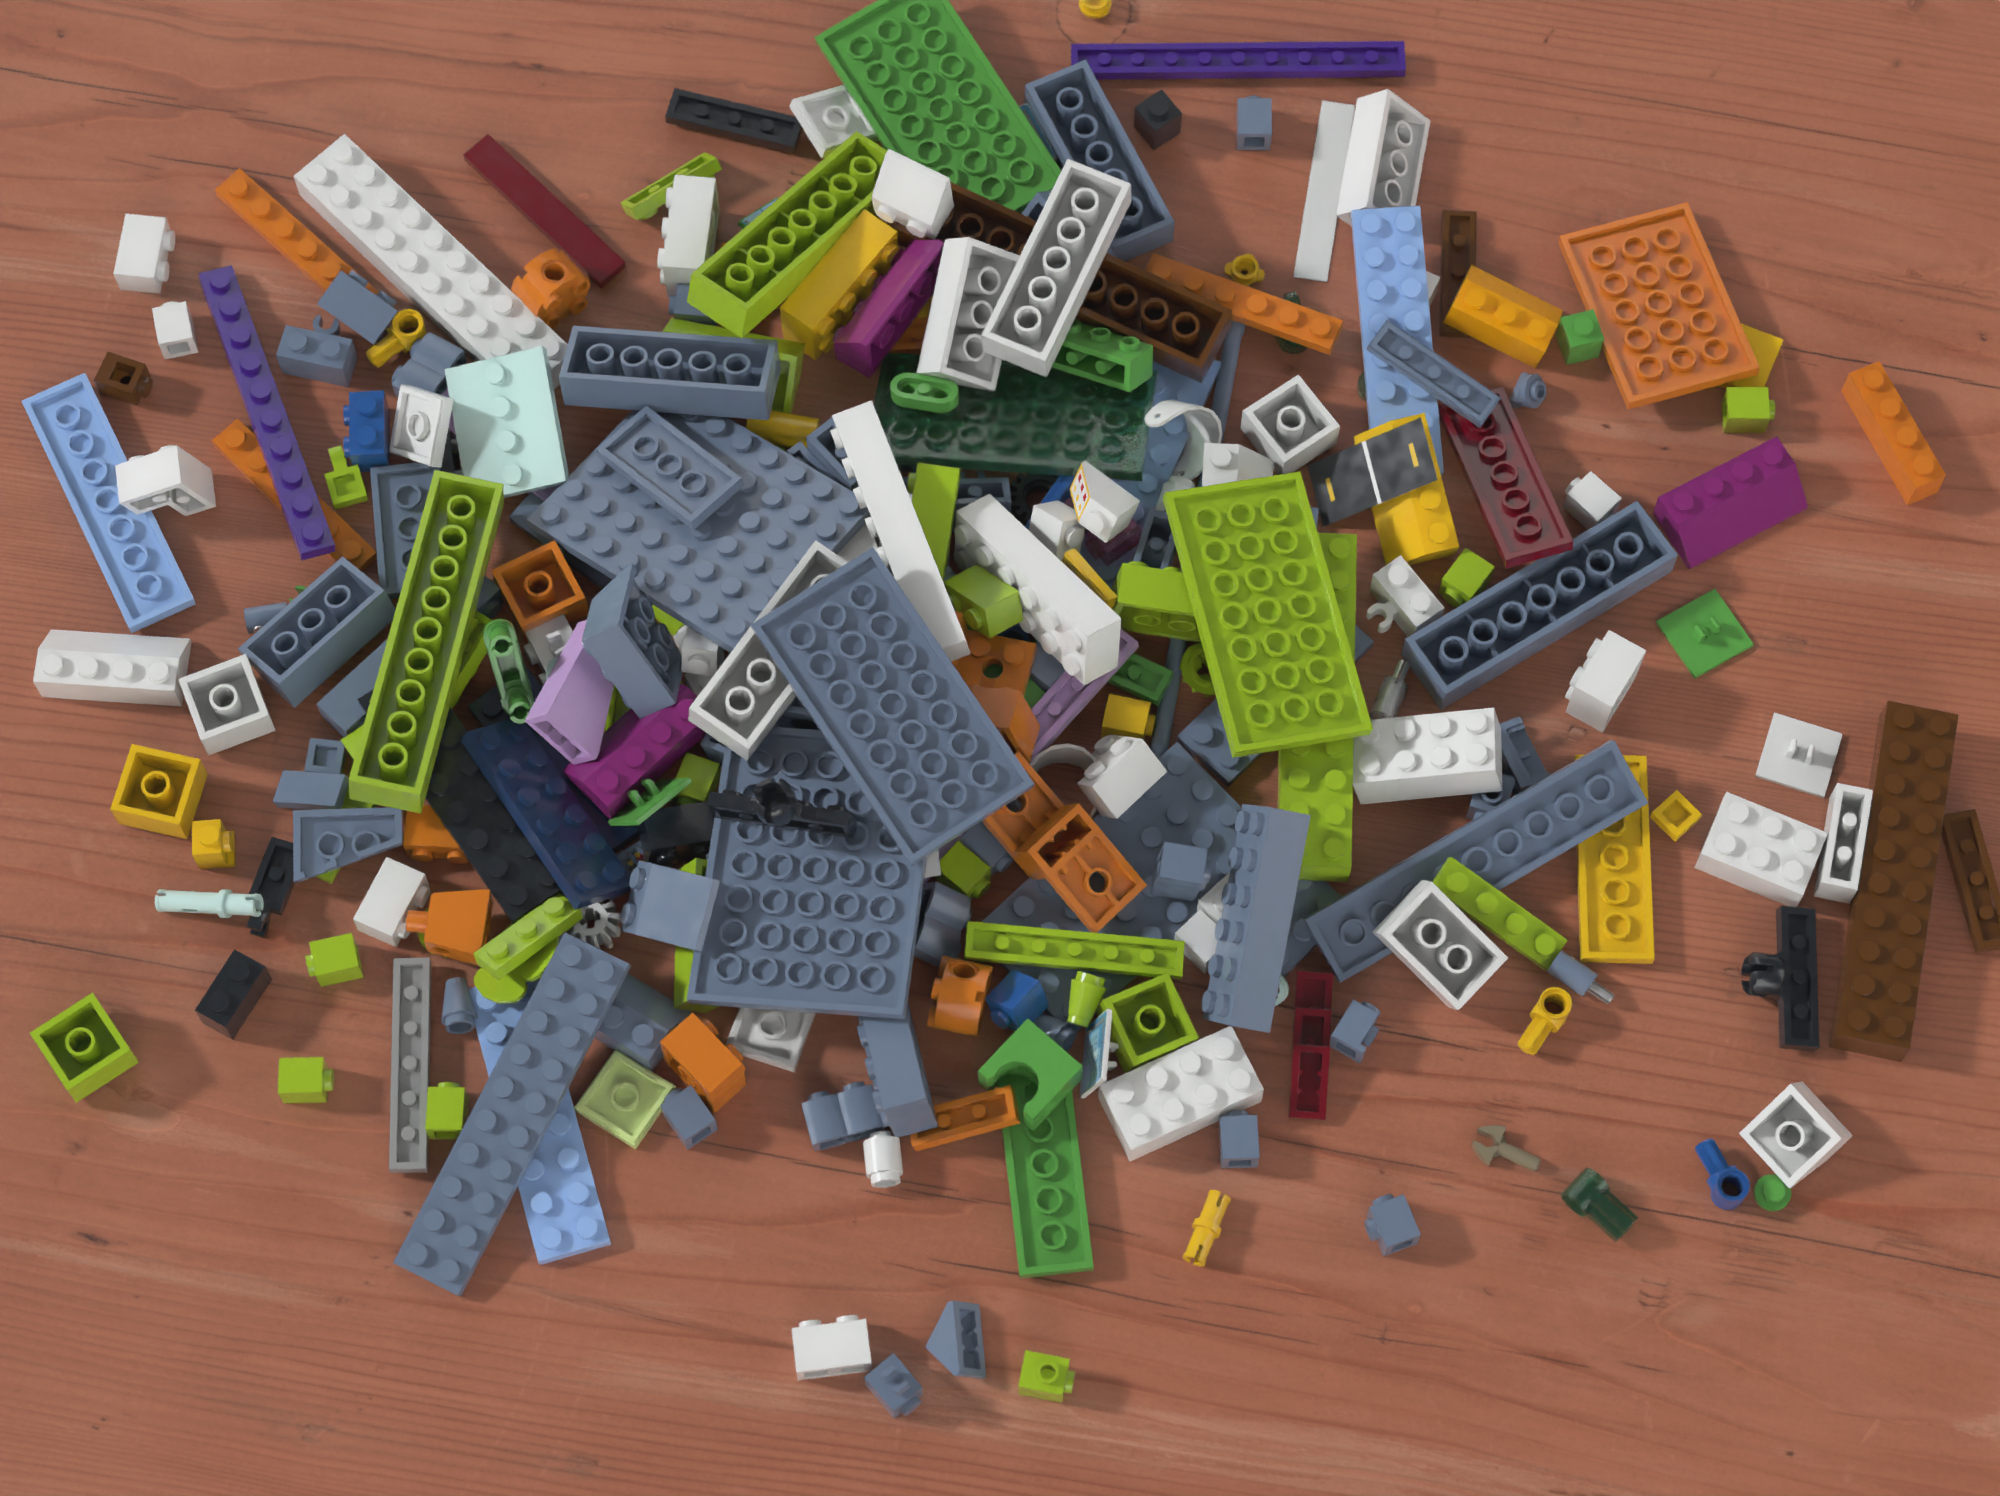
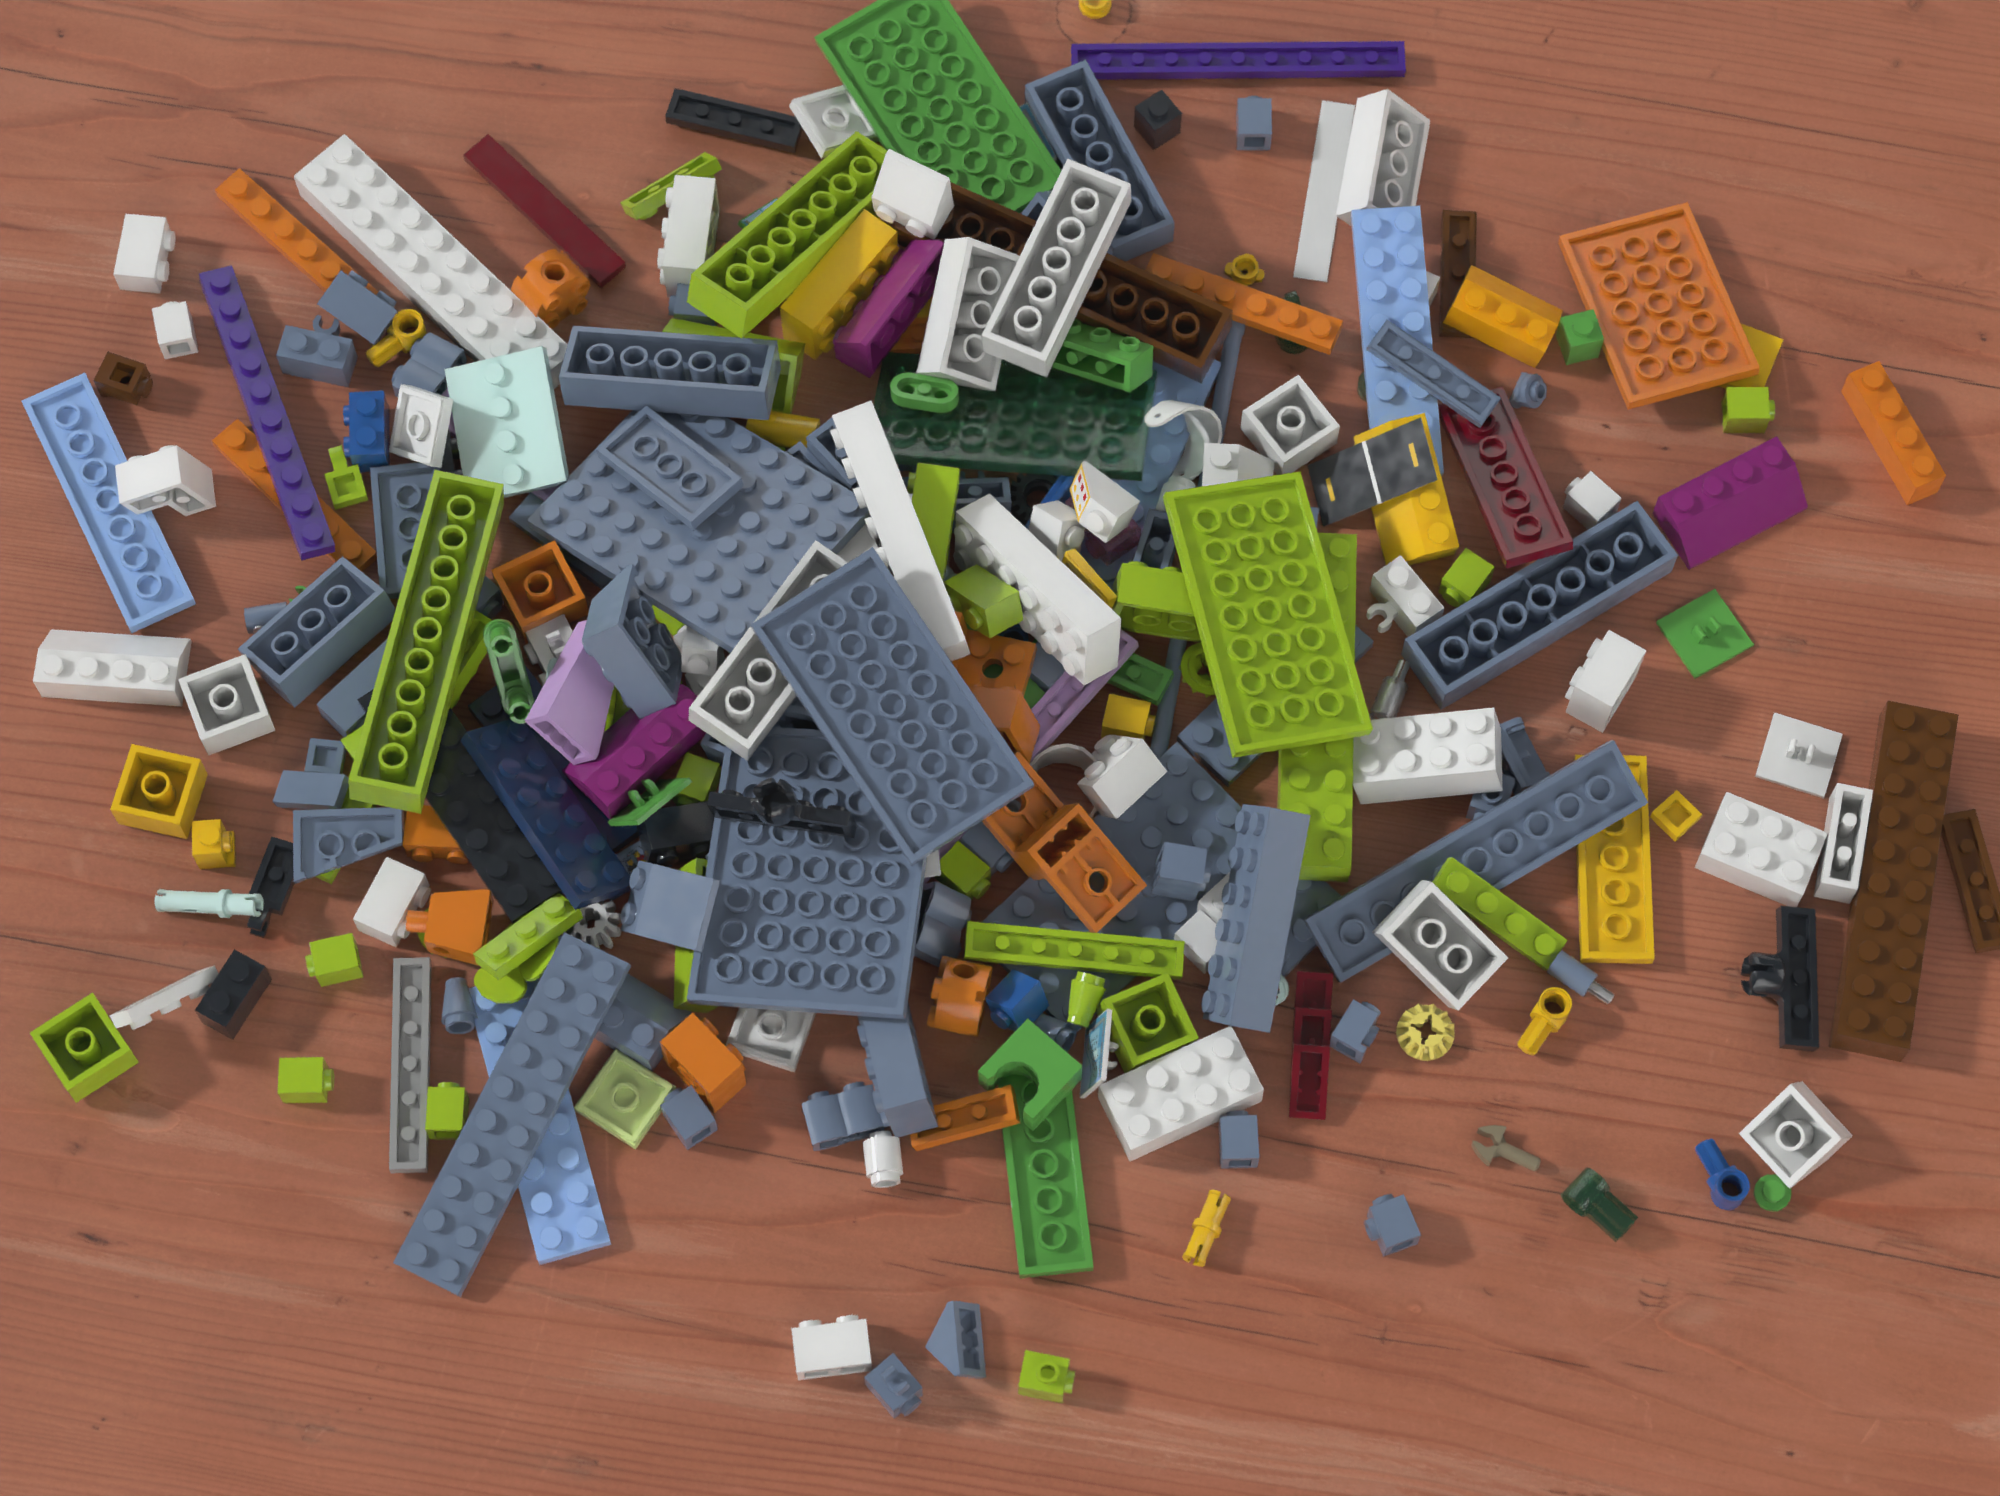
(165, 999): none -> white plate
(1411, 1039): none -> light yellow gear

